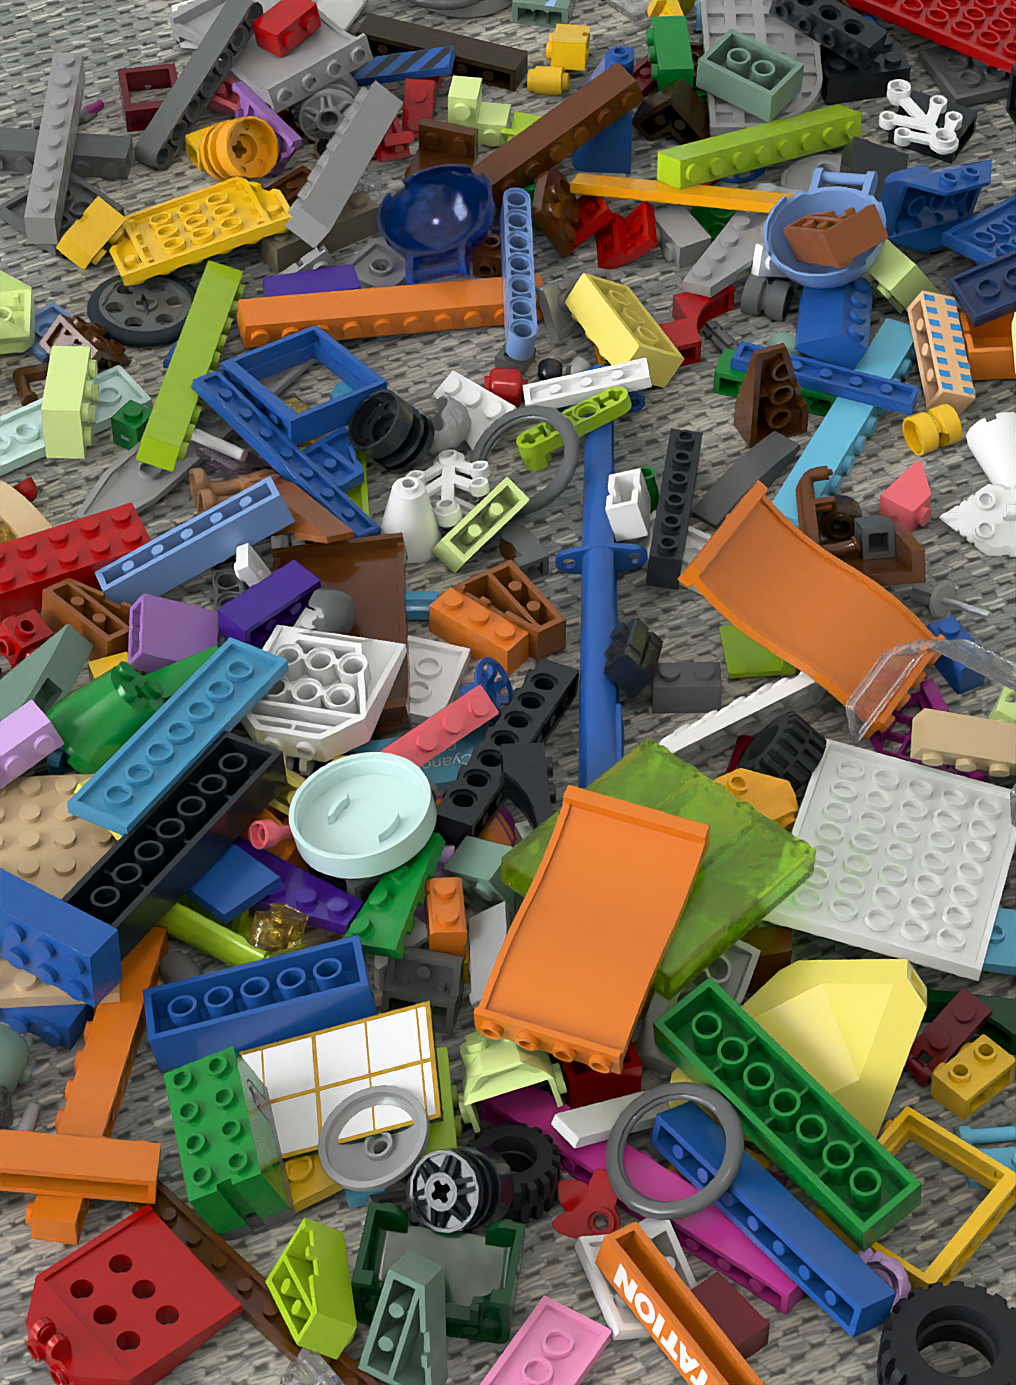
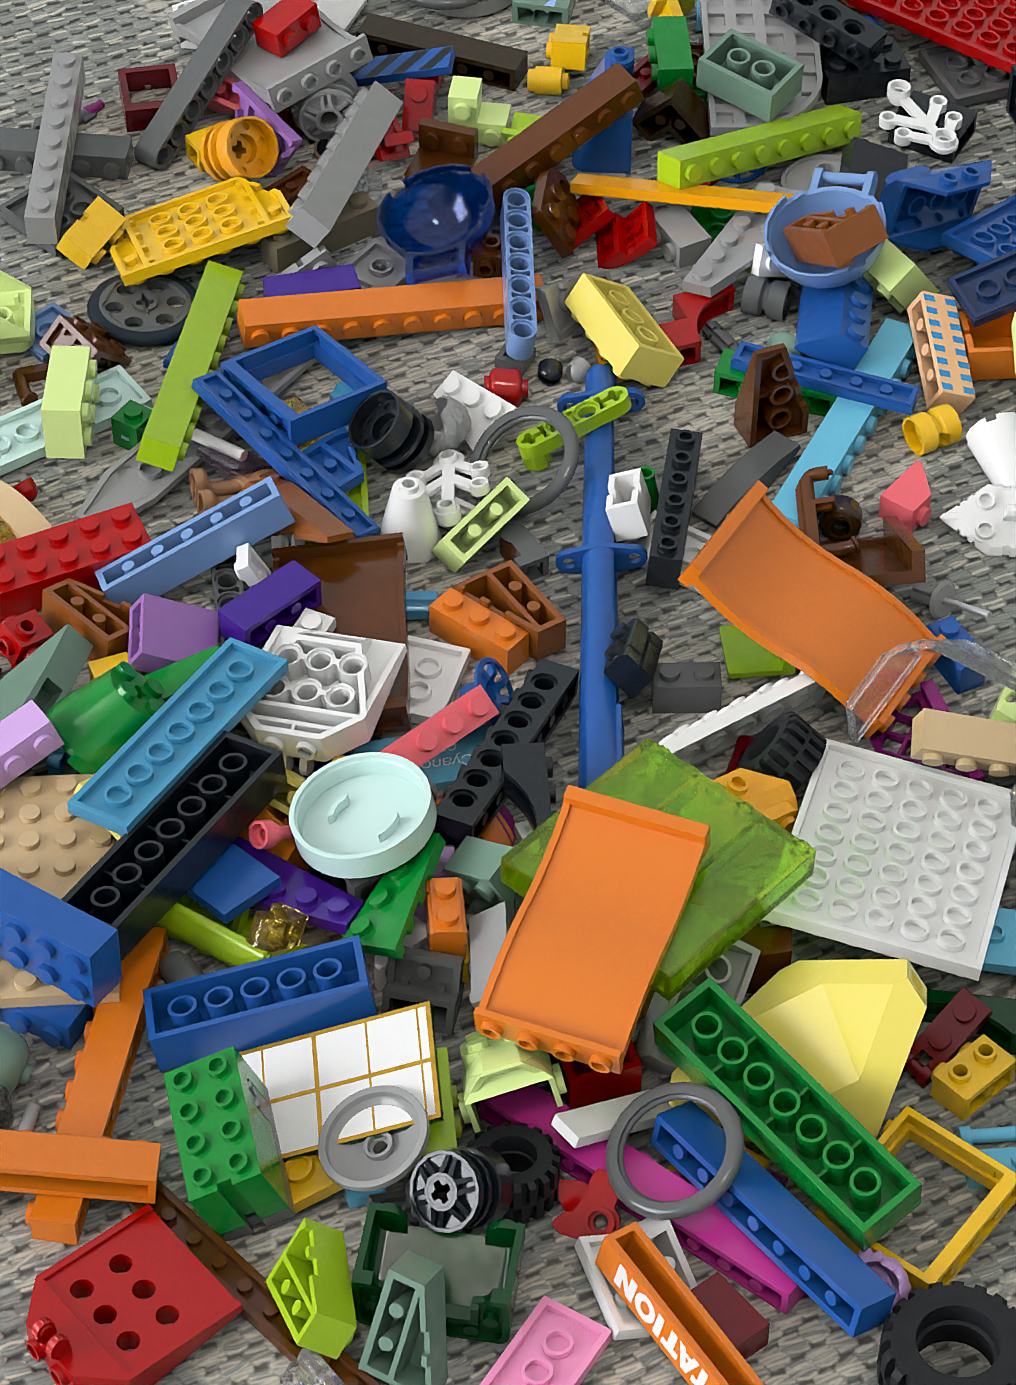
(334, 610): dark grey hair -> none
(580, 386): white plate -> none
(875, 537): dark grey brick -> none

